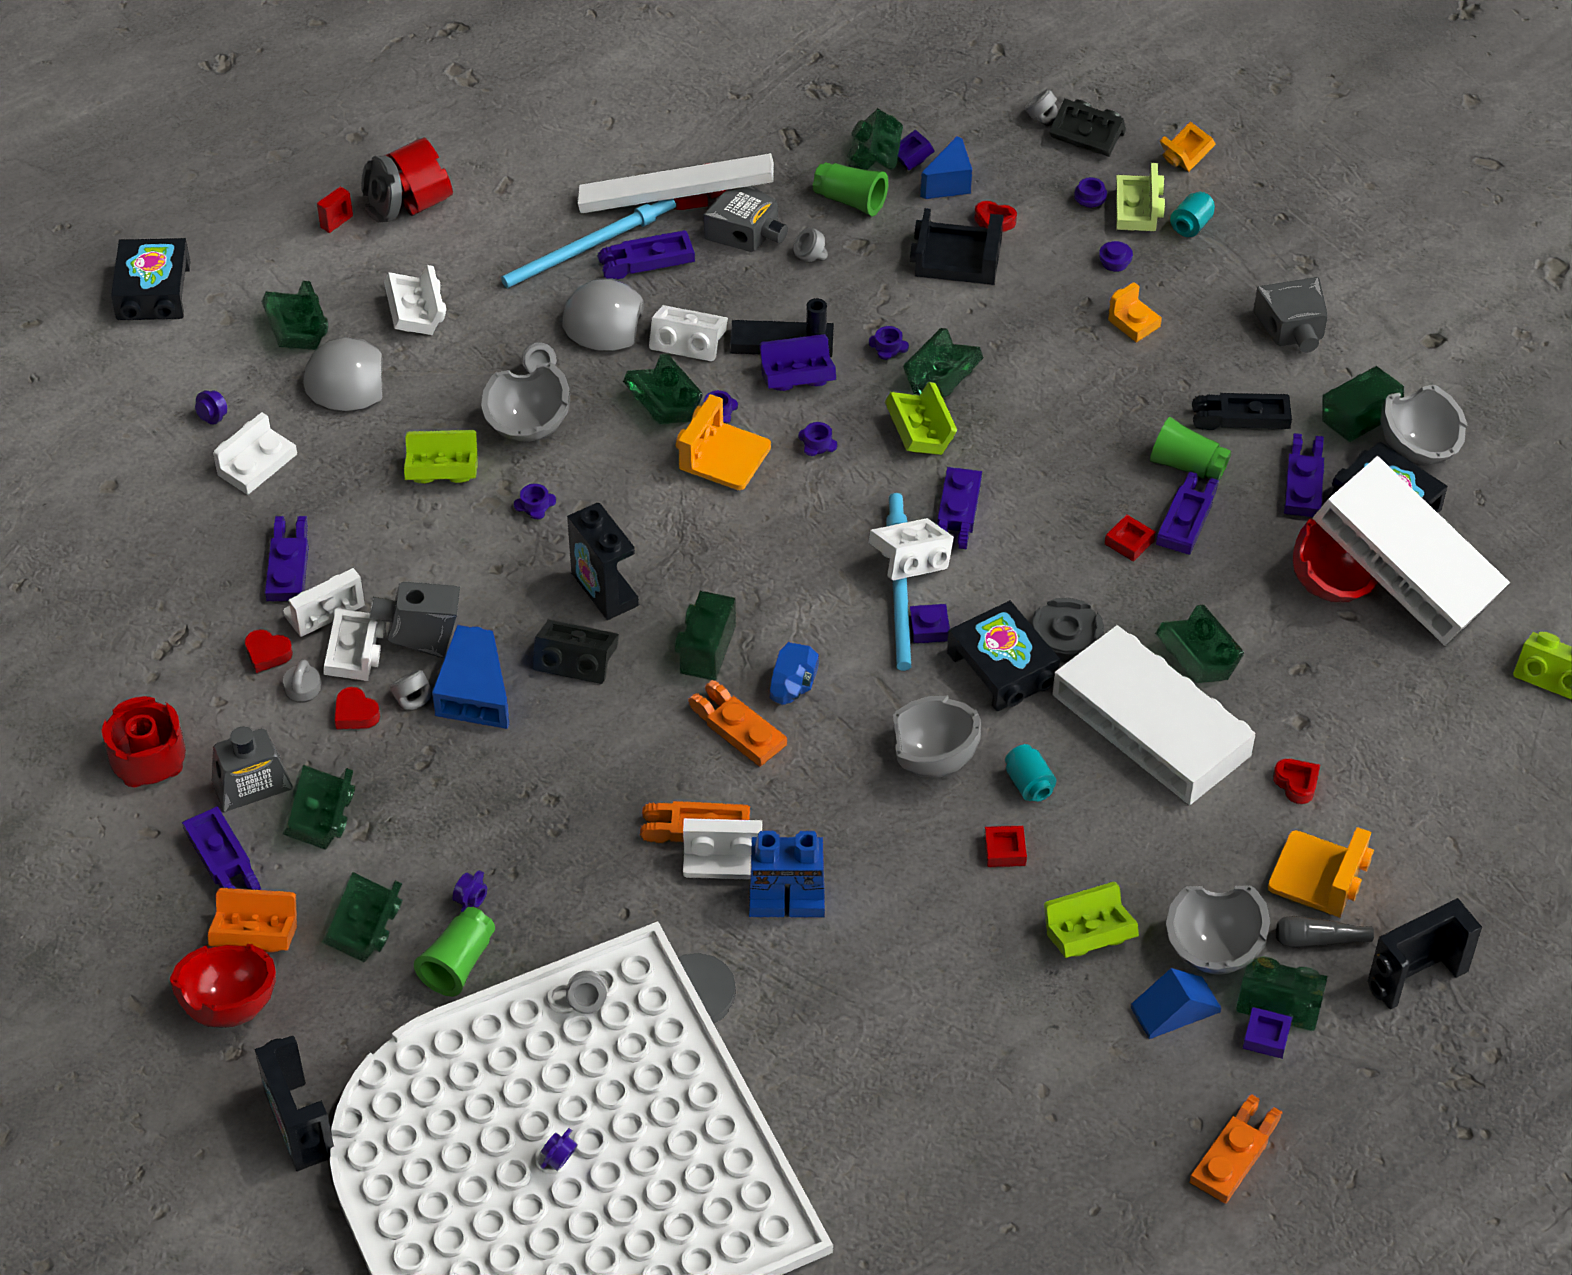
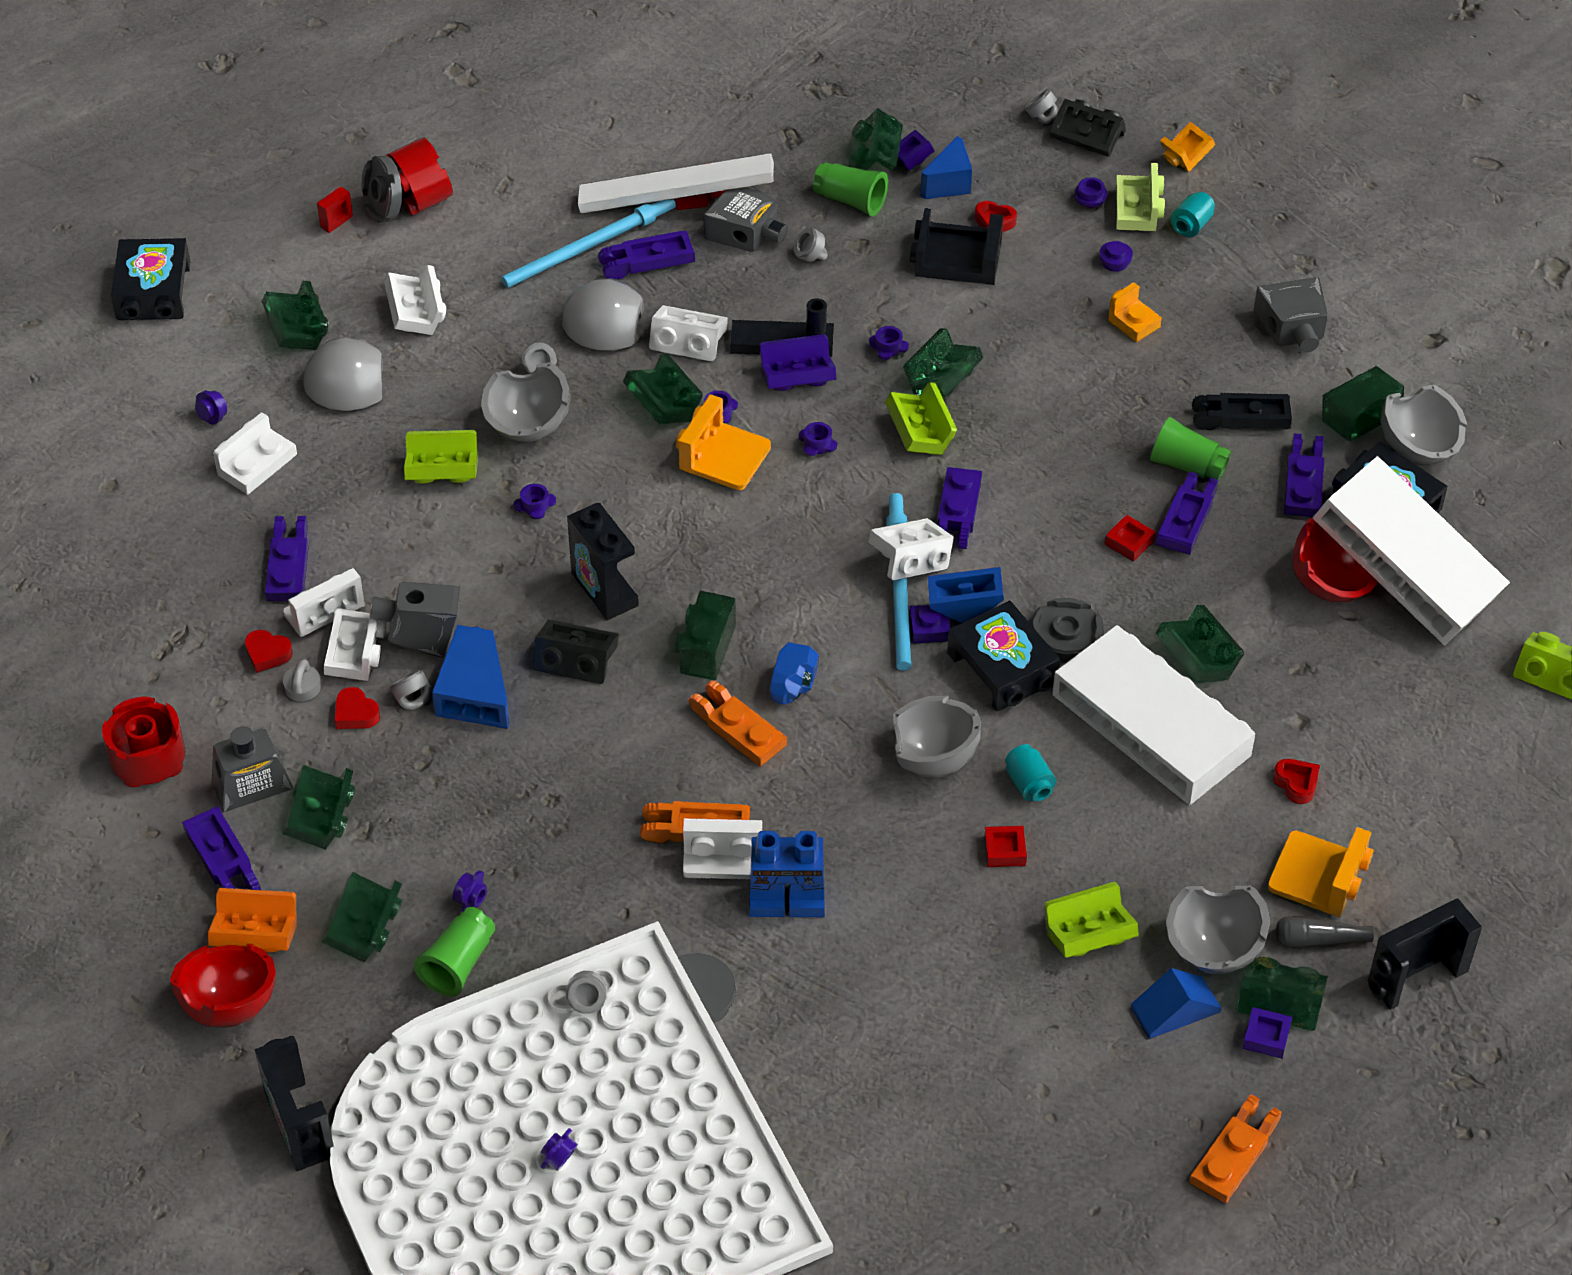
(966, 593): none -> blue slope

